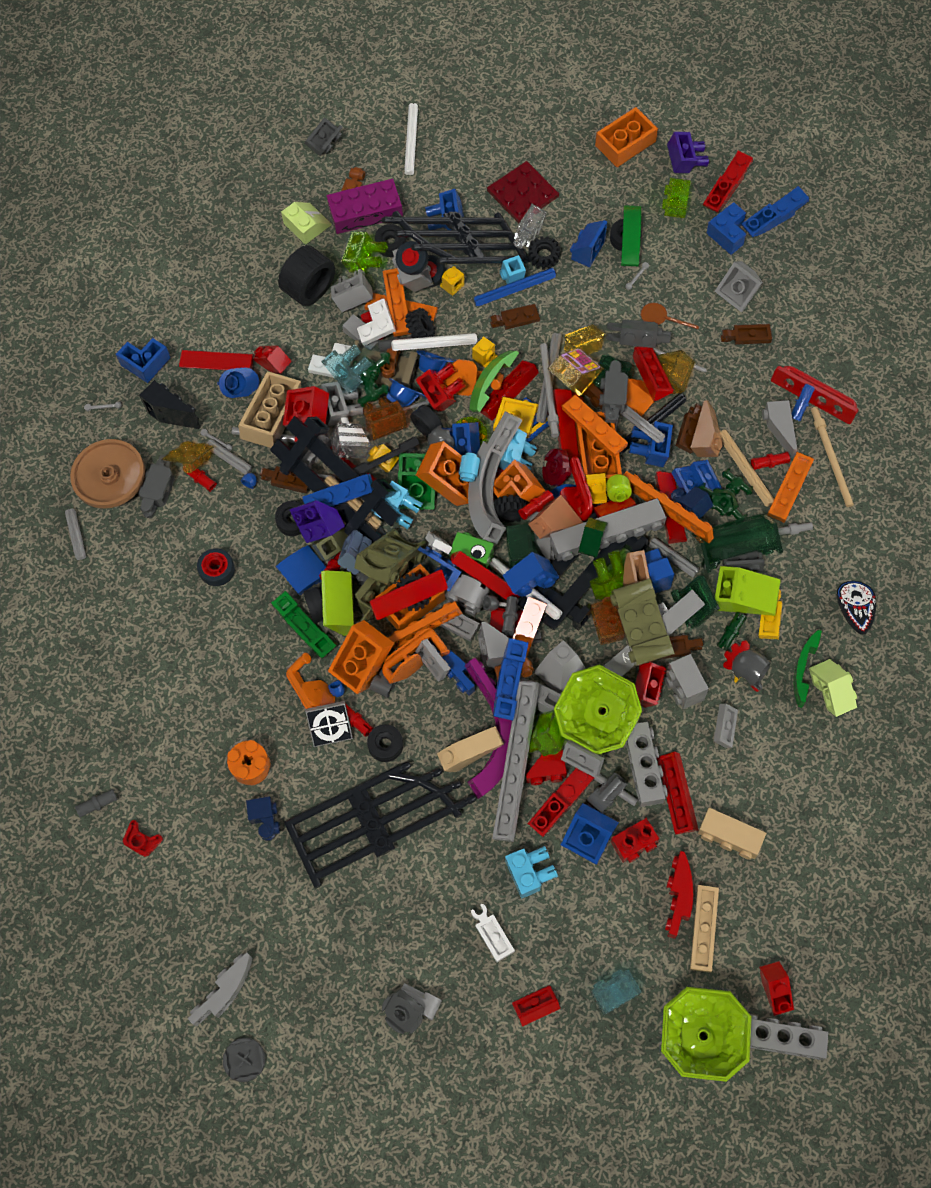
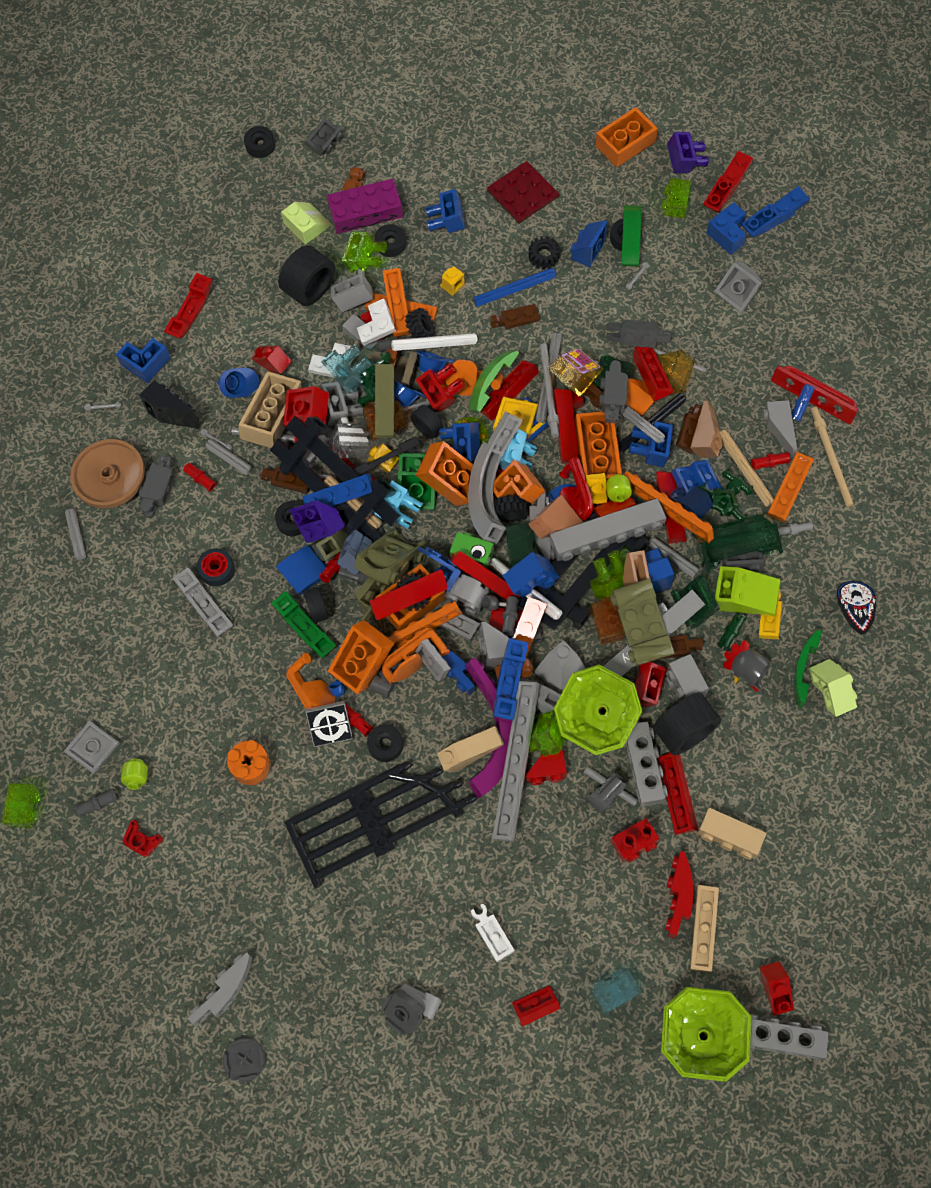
(20, 805): none -> clear neon green brick
(92, 747): none -> light grey tile
(134, 774): none -> lime head
(190, 454): clear yellow hinge -> none
(191, 307): none -> red slope
(202, 602): none -> light grey slope
(214, 360): red slope -> none
(249, 480): blue hinge -> none
(259, 133): none -> black tyre
(262, 811): dark blue brick -> none
(337, 601): lime slope -> none
(384, 400): none -> olive slope
(411, 139): white axle -> none
(417, 268): brick -> none
(438, 544): white plate -> none
(439, 434): dark grey hair -> none
(461, 234): black piece -> none
(469, 467): medium azure brick -> none
(484, 352): yellow brick -> none
(512, 269): medium azure brick -> none
(523, 875): medium azure brick -> none
(529, 231): clear torso -> none
(536, 504): red pin -> none
(556, 467): dark red plate -> none
(560, 802): red slope -> none
(582, 758): light grey plate -> none
(587, 339): clear yellow hinge -> none
(589, 833): blue slope -> none
(592, 537): dark green slope -> none
(594, 425): orange plate -> none
(657, 313): dark orange piece -> none
(687, 723): none -> black tyre
(725, 725): light grey plate -> none
(748, 334): reddish brown plate -> none

